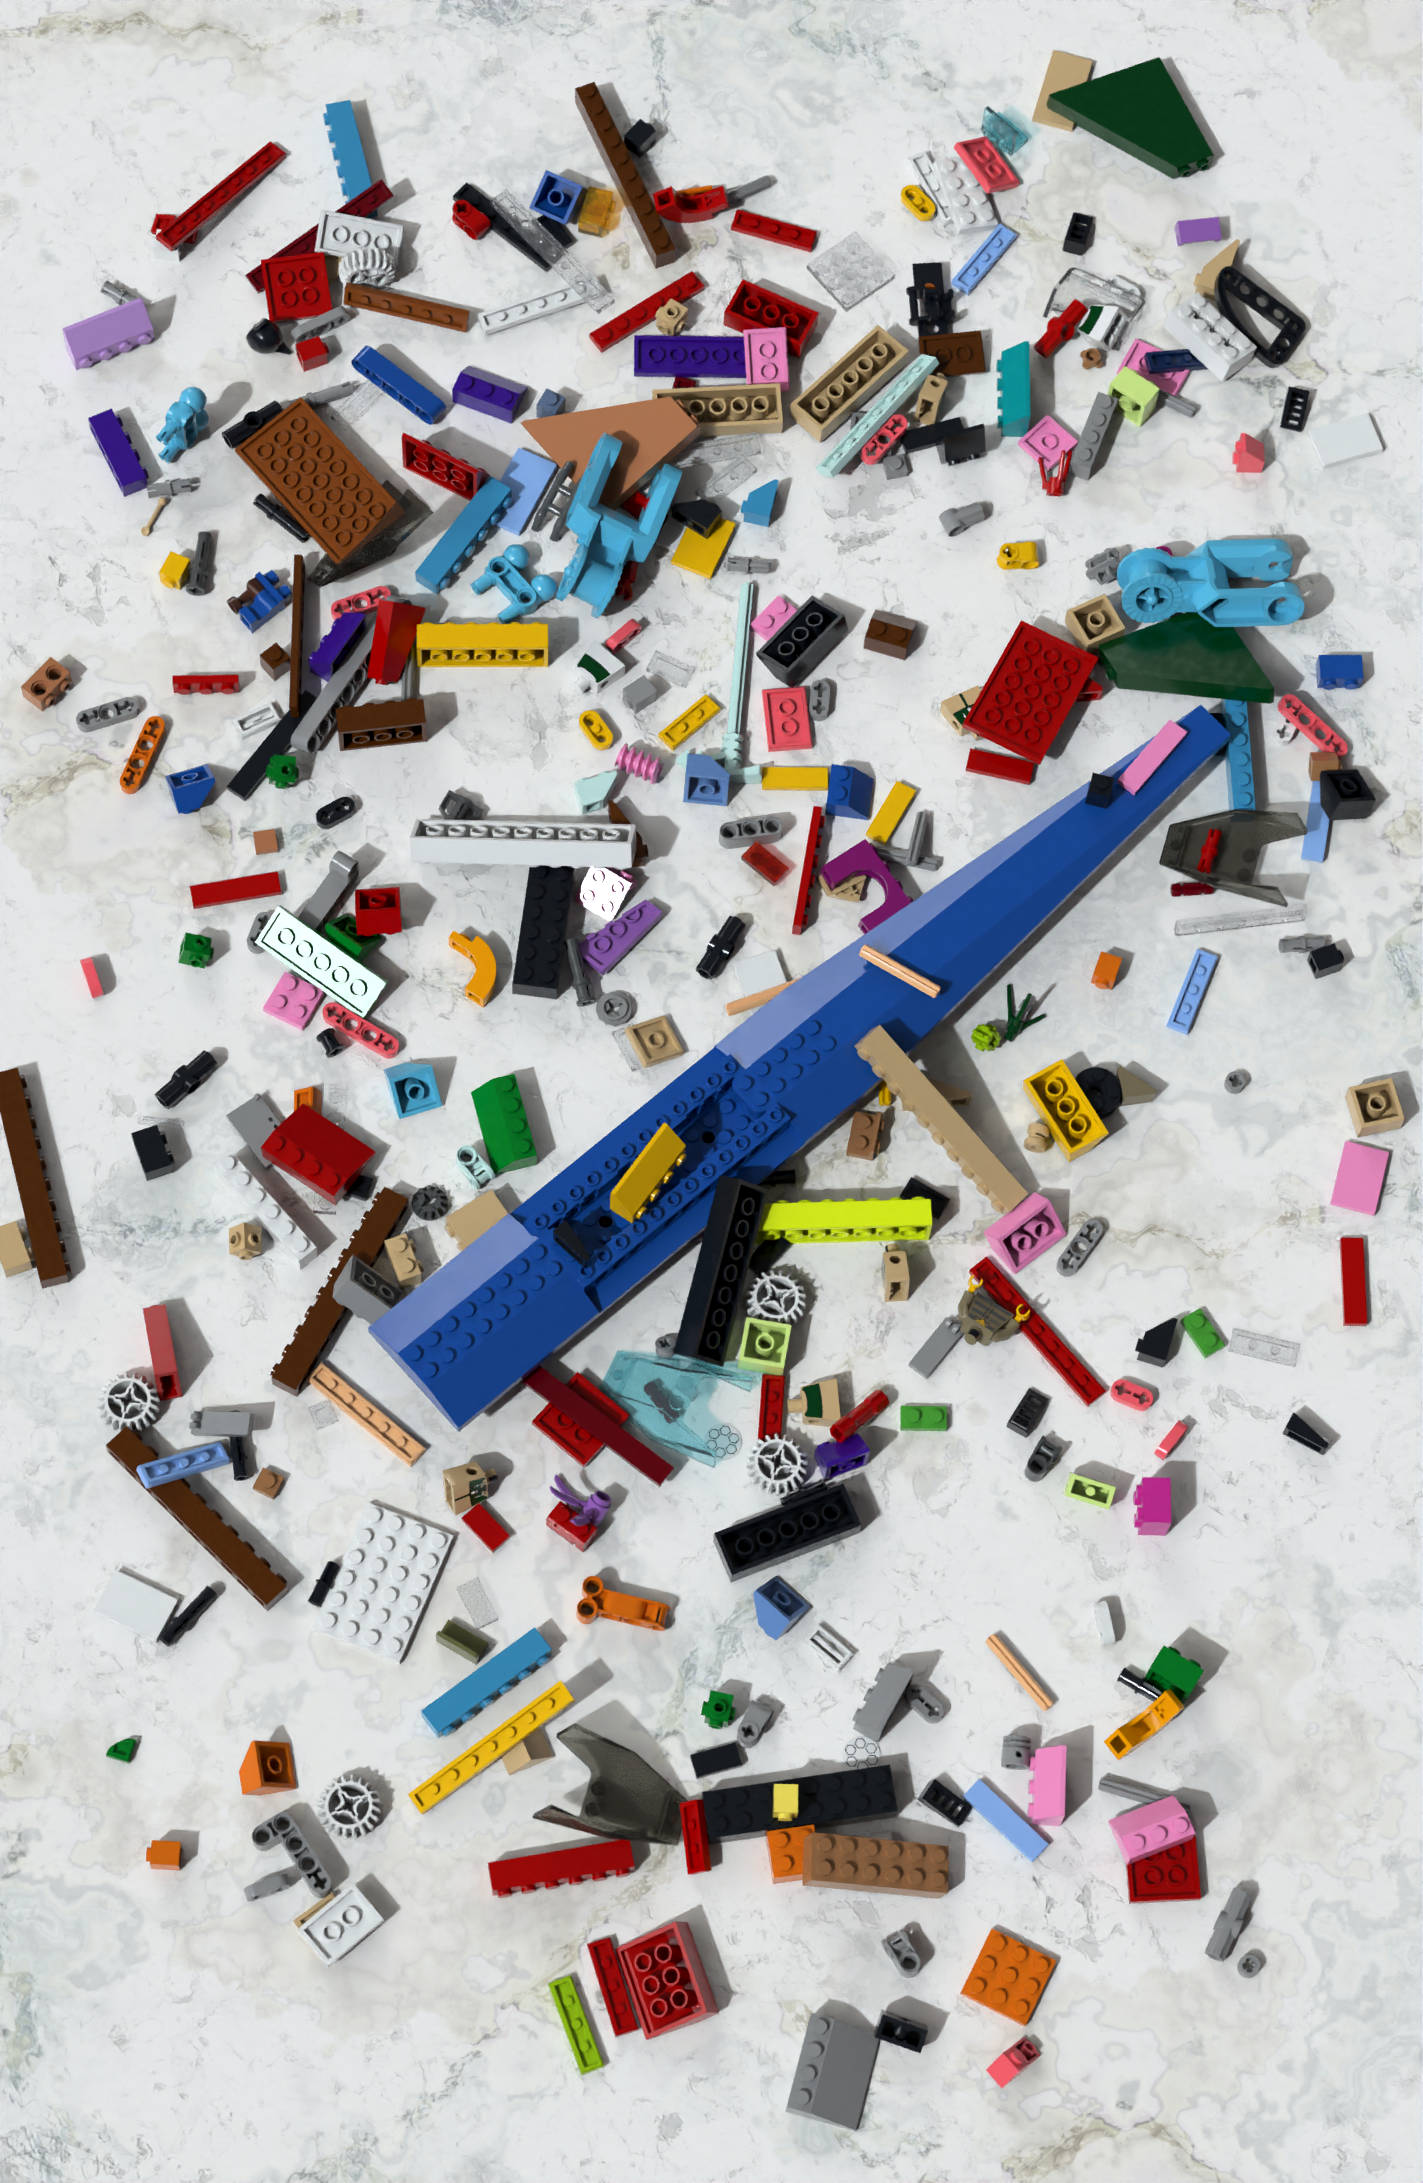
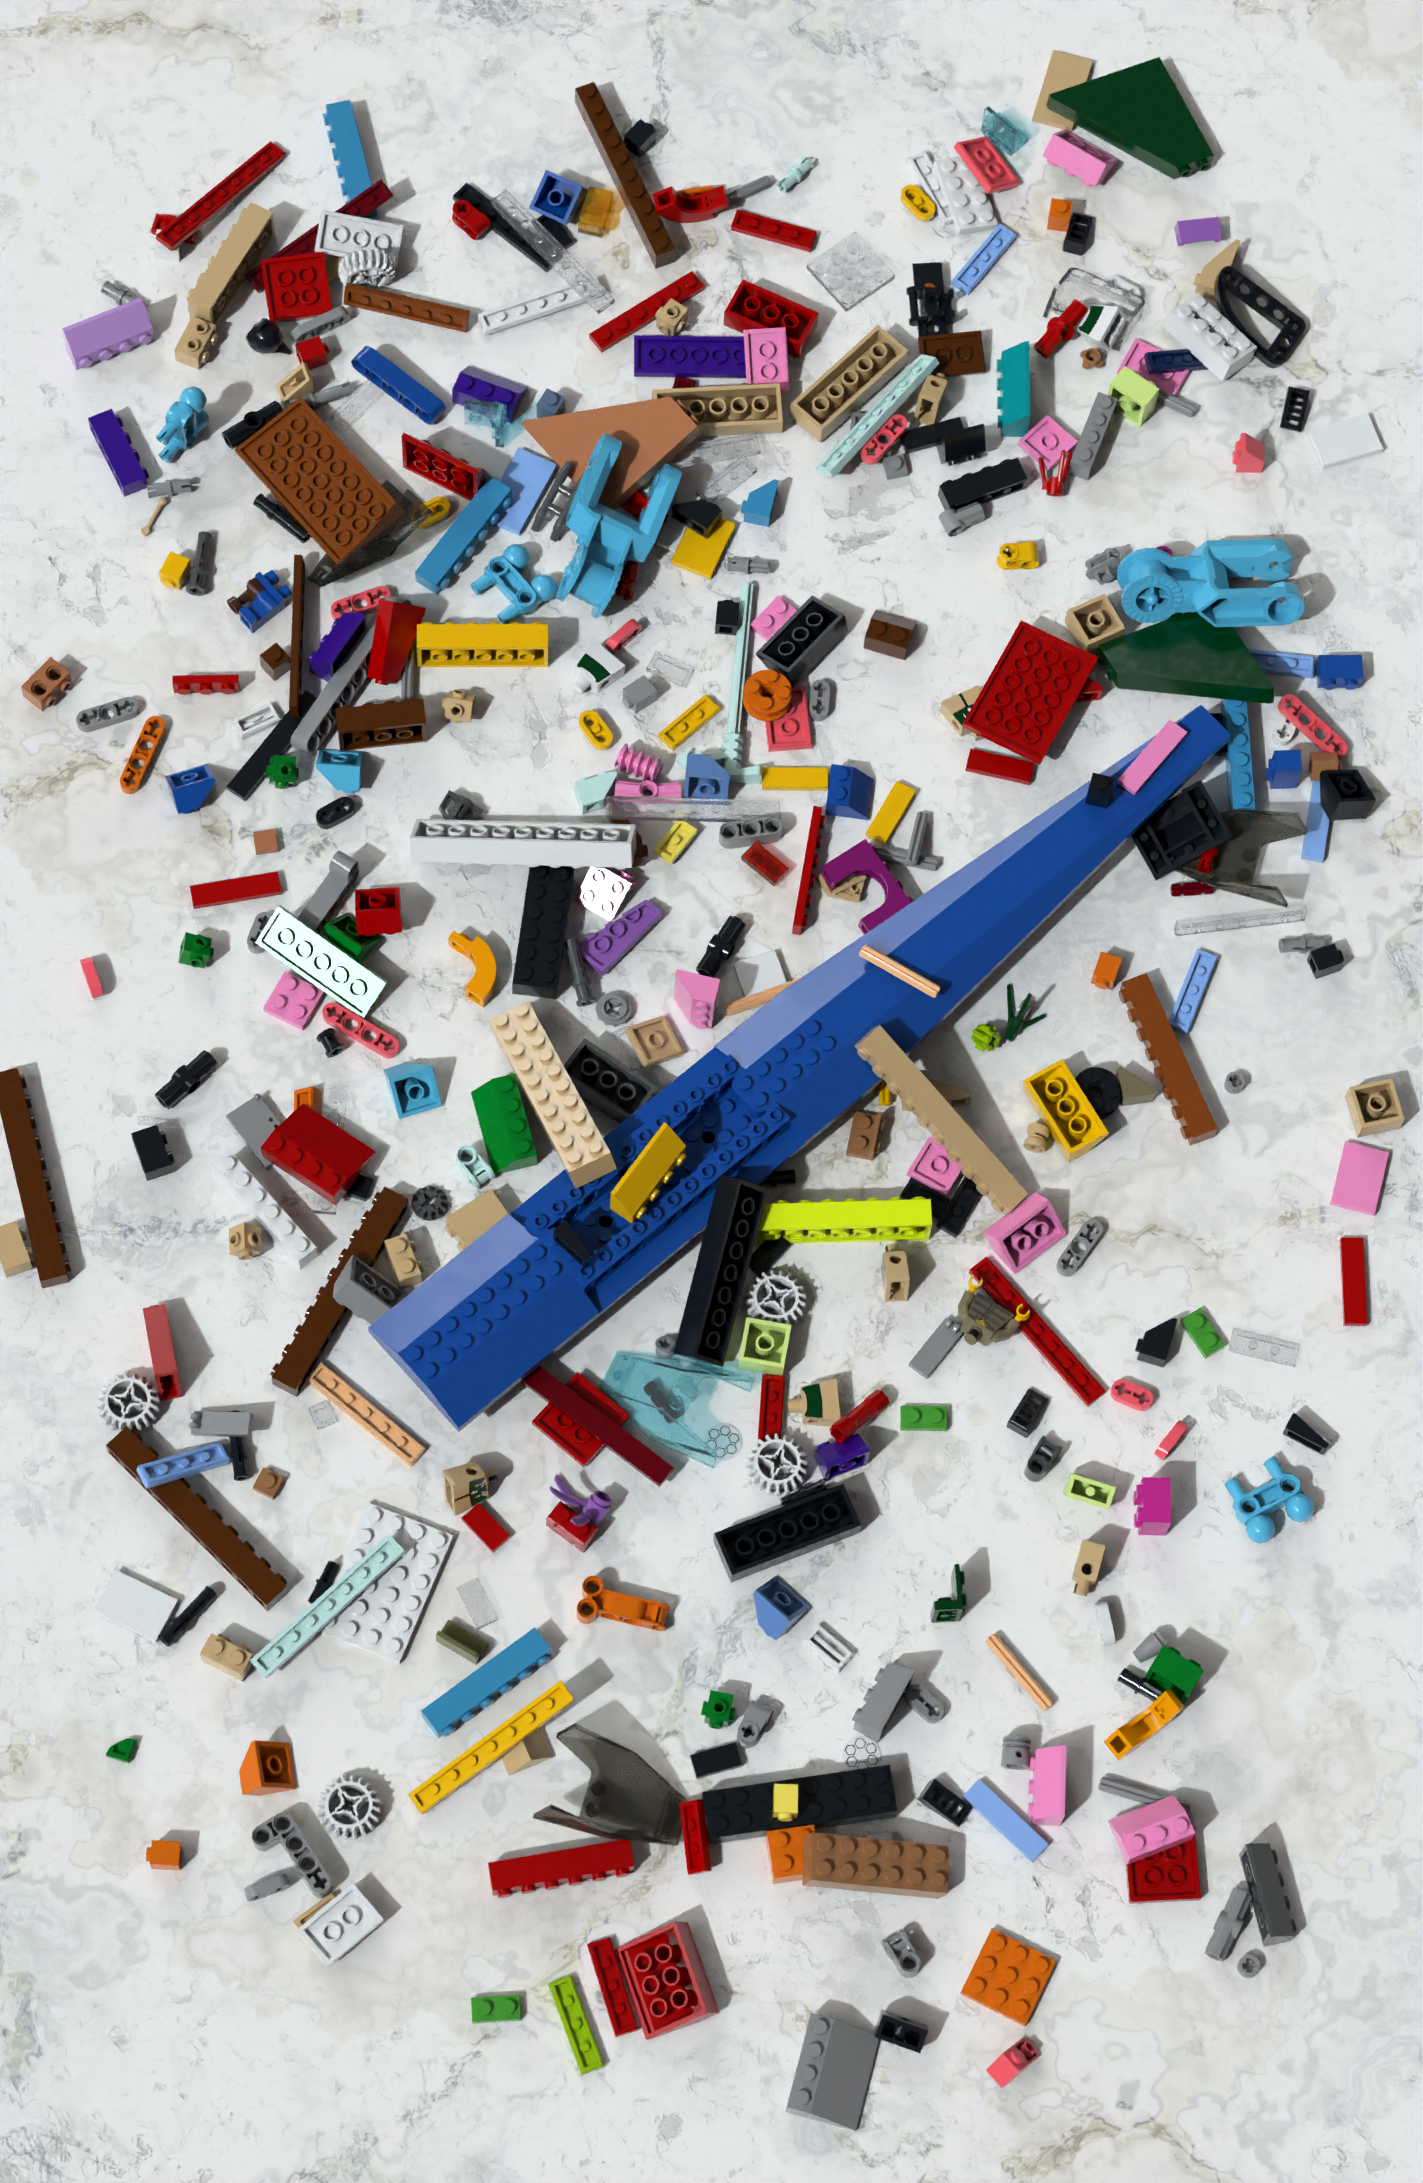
(196, 342): none -> tan brick
(227, 1656): none -> tan brick
(233, 261): none -> tan brick
(296, 384): none -> tan slope
(327, 1606): none -> light aqua plate
(341, 768): none -> medium azure slope
(433, 504): none -> yellow plate
(458, 706): none -> tan brick
(487, 415): none -> clear light blue bracket
(495, 2009): none -> bright green plate
(552, 1095): none -> tan brick
(608, 1082): none -> dark grey brick
(634, 789): none -> bright pink piece
(675, 841): none -> light yellow plate
(688, 809): none -> clear tile
(697, 997): none -> bright pink slope
(726, 617): none -> black brick
(770, 683): none -> orange wheel
(794, 174): none -> light aqua pin
(934, 1168): none -> bright pink plate
(947, 1609): none -> dark green bracket
(959, 1207): none -> black tile
(984, 485): none -> black brick
(1059, 215): none -> orange brick
(1079, 158): none -> bright pink slope
(1089, 1556): none -> tan torso
(1150, 1647): none -> light grey cone
(1168, 1059): none -> dark orange brick
(1181, 831): none -> black slope
(1267, 1895): none -> dark grey slope
(1268, 1500): none -> medium azure piece
(1284, 663): none -> light blue tile
(1284, 769): none -> blue brick

